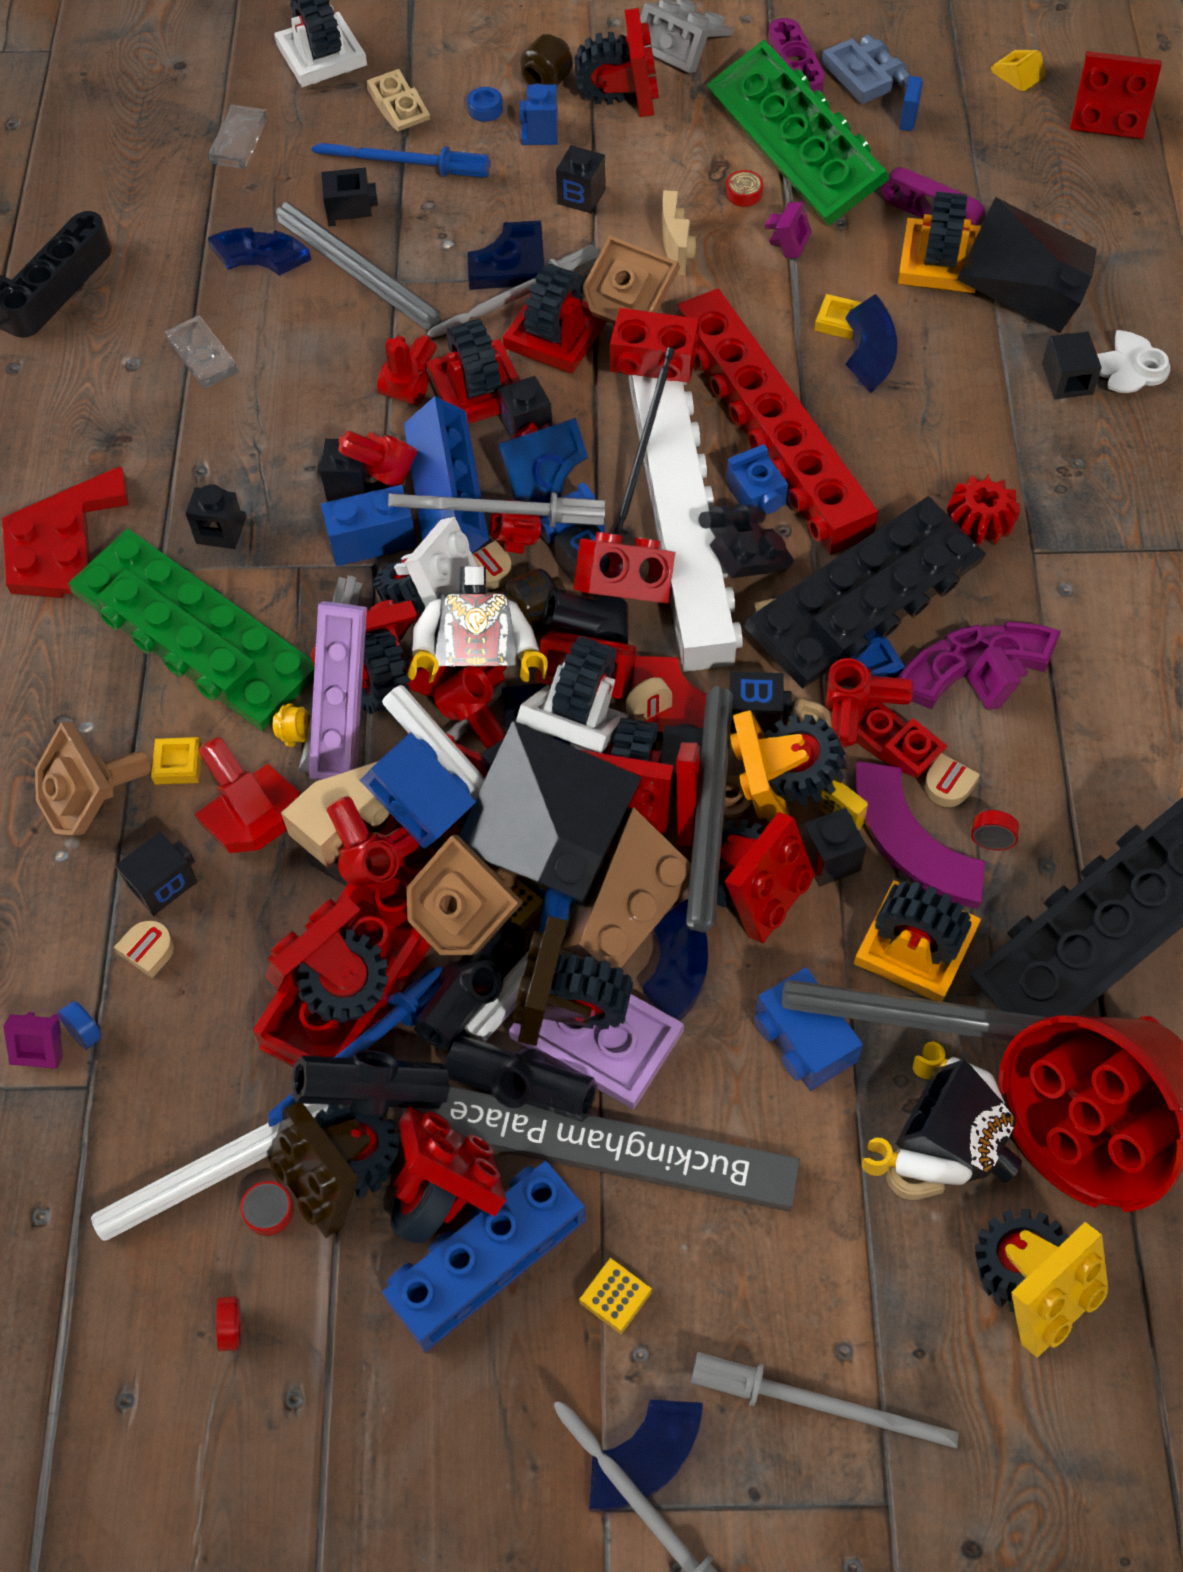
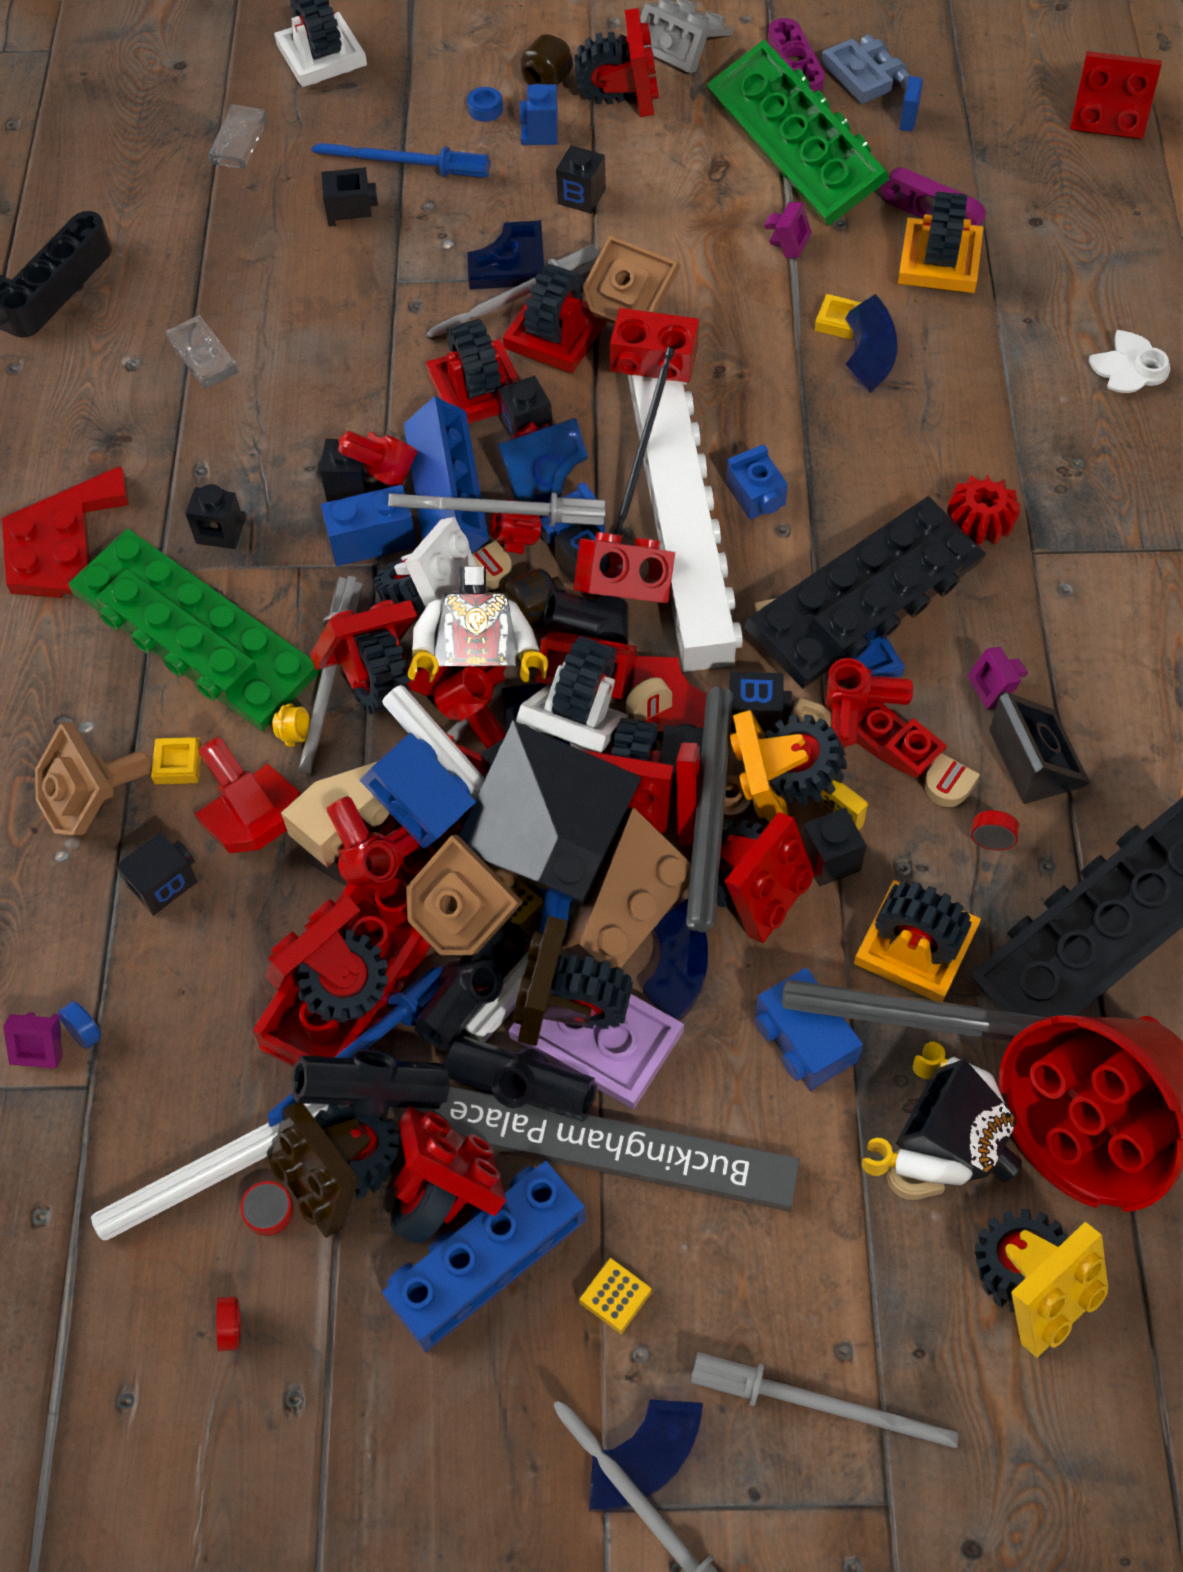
(146, 947): tan tile -> none
(245, 247): clear blue tile -> none
(337, 689): lavender tile -> none
(358, 266): dark grey axle -> none
(397, 100): tan slope -> none
(404, 372): red axle -> none
(675, 232): tan slope -> none
(744, 188): tile -> none
(749, 548): black plate -> none
(772, 415): red brick -> none
(908, 845): magenta tile -> none
(953, 657): magenta tile -> none
(1021, 68): yellow slope -> none
(1029, 265): black slope -> none
(1035, 749): none -> black slope
(1071, 365): black brick -> none

